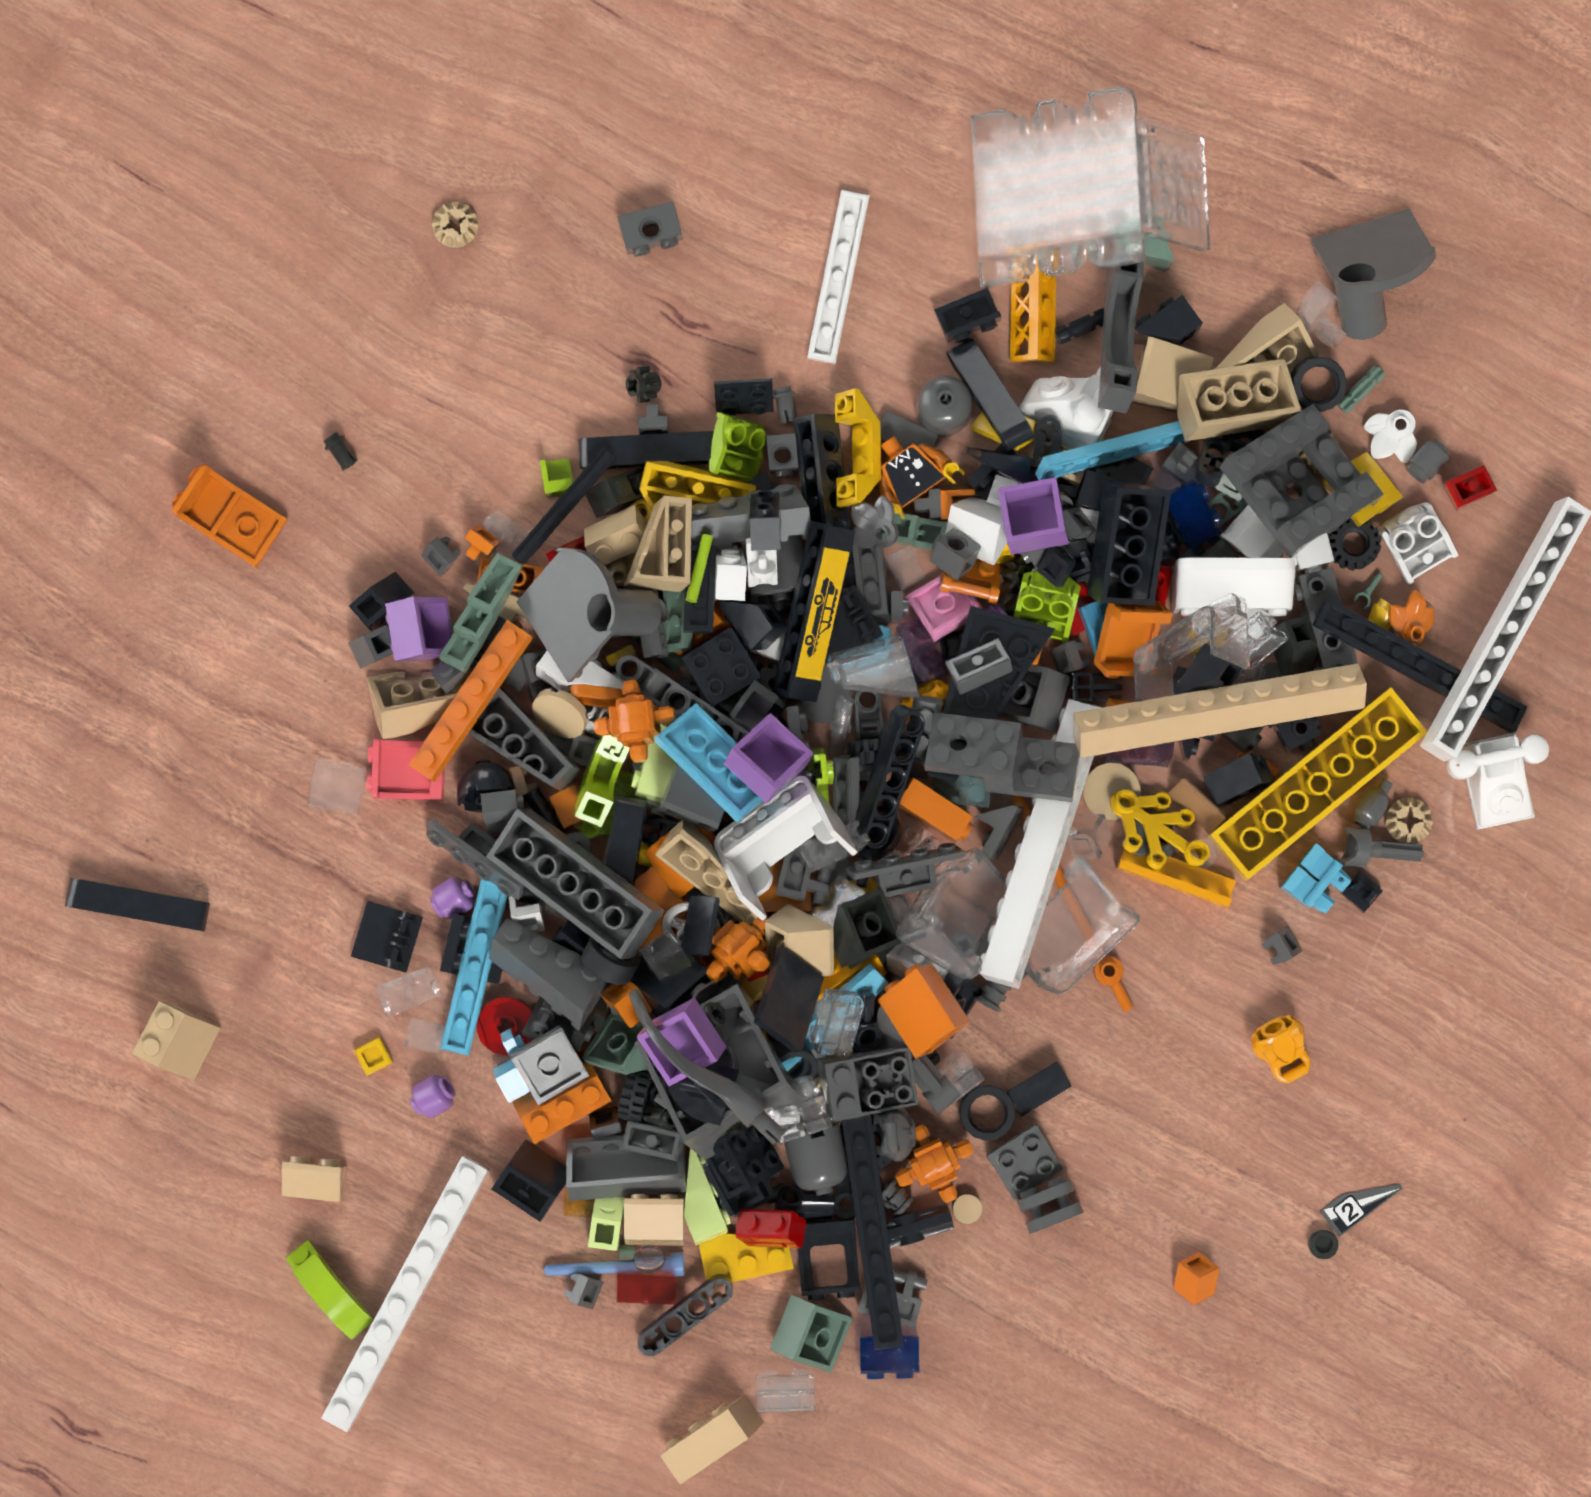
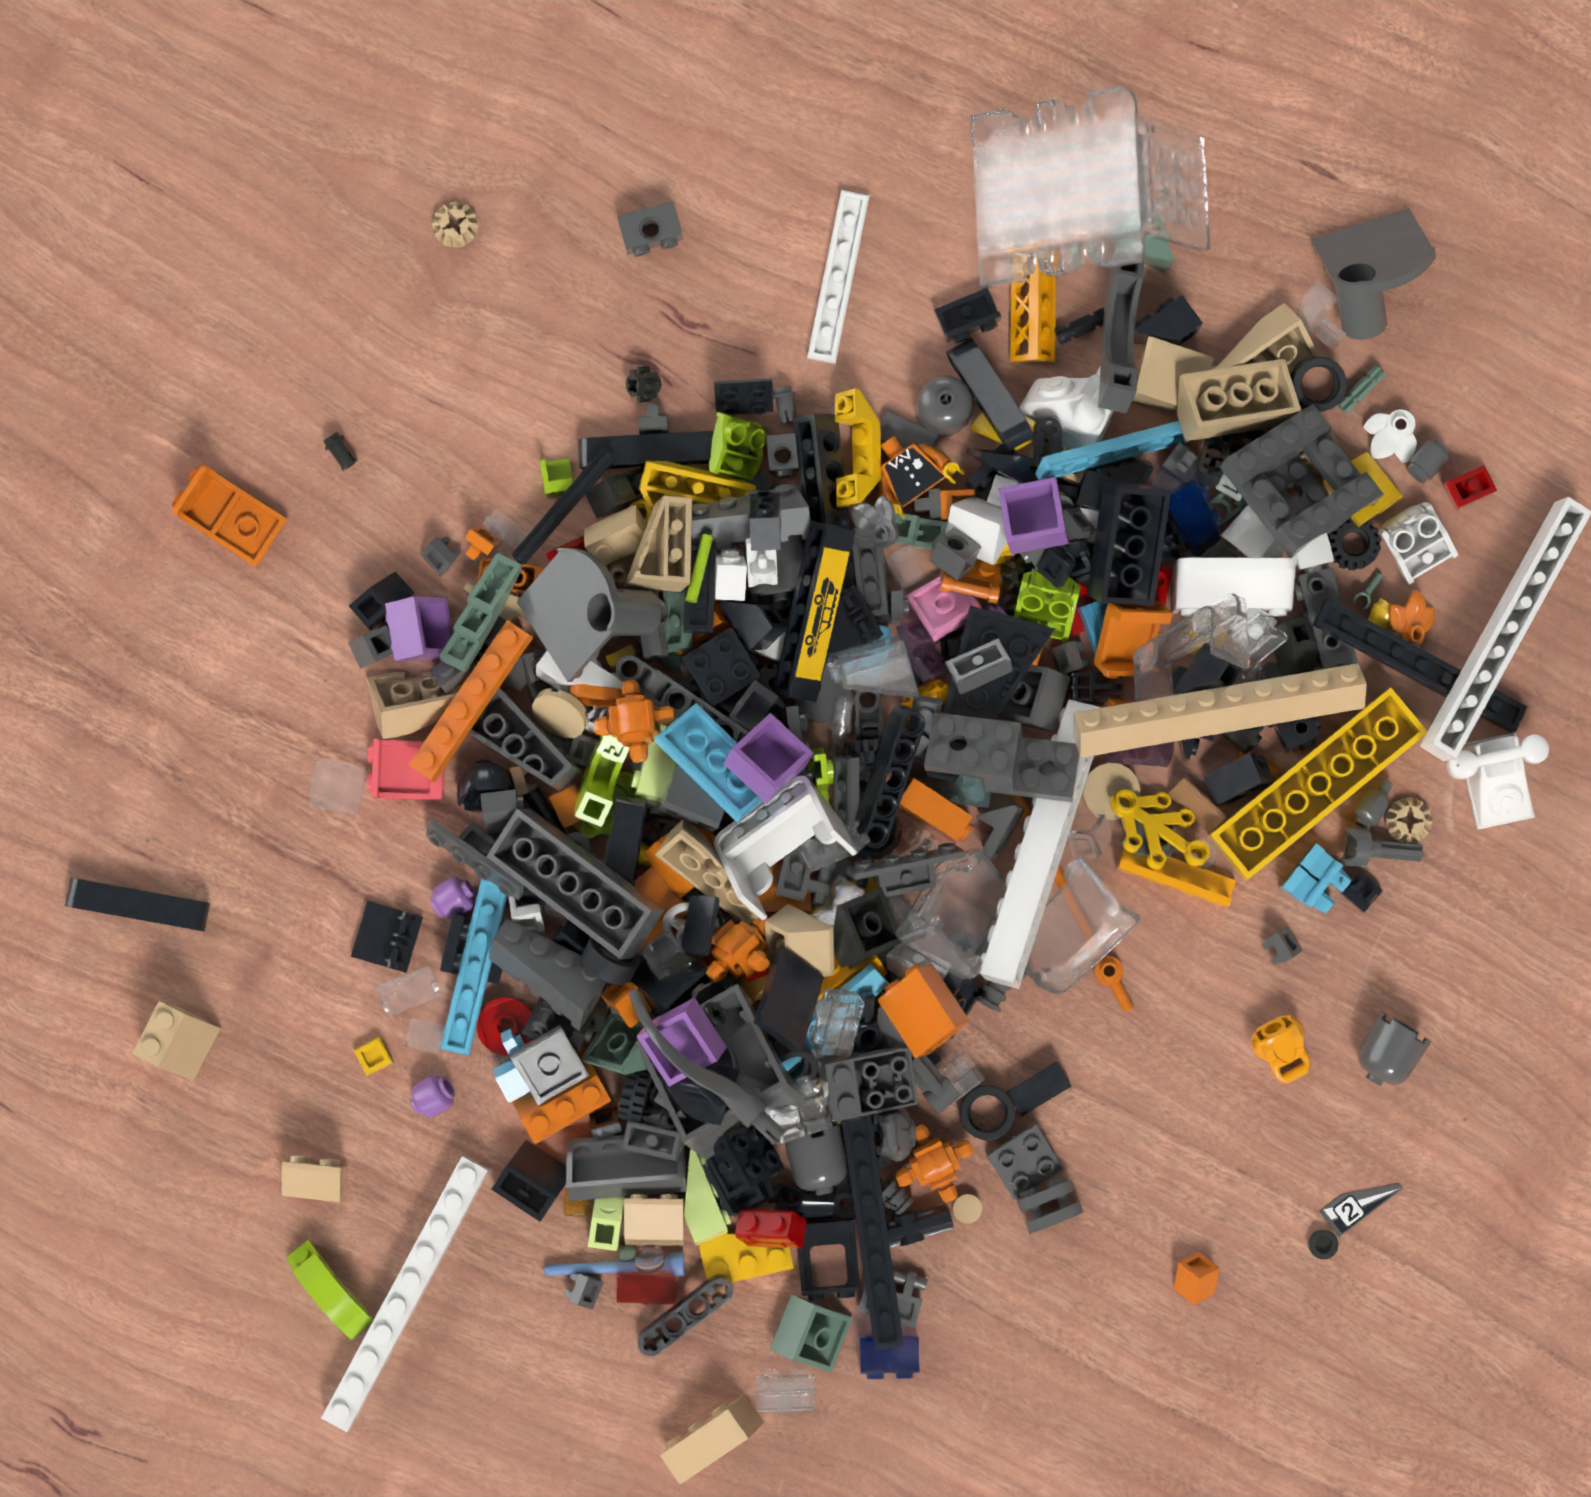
(1391, 1051): none -> dark grey cylinder

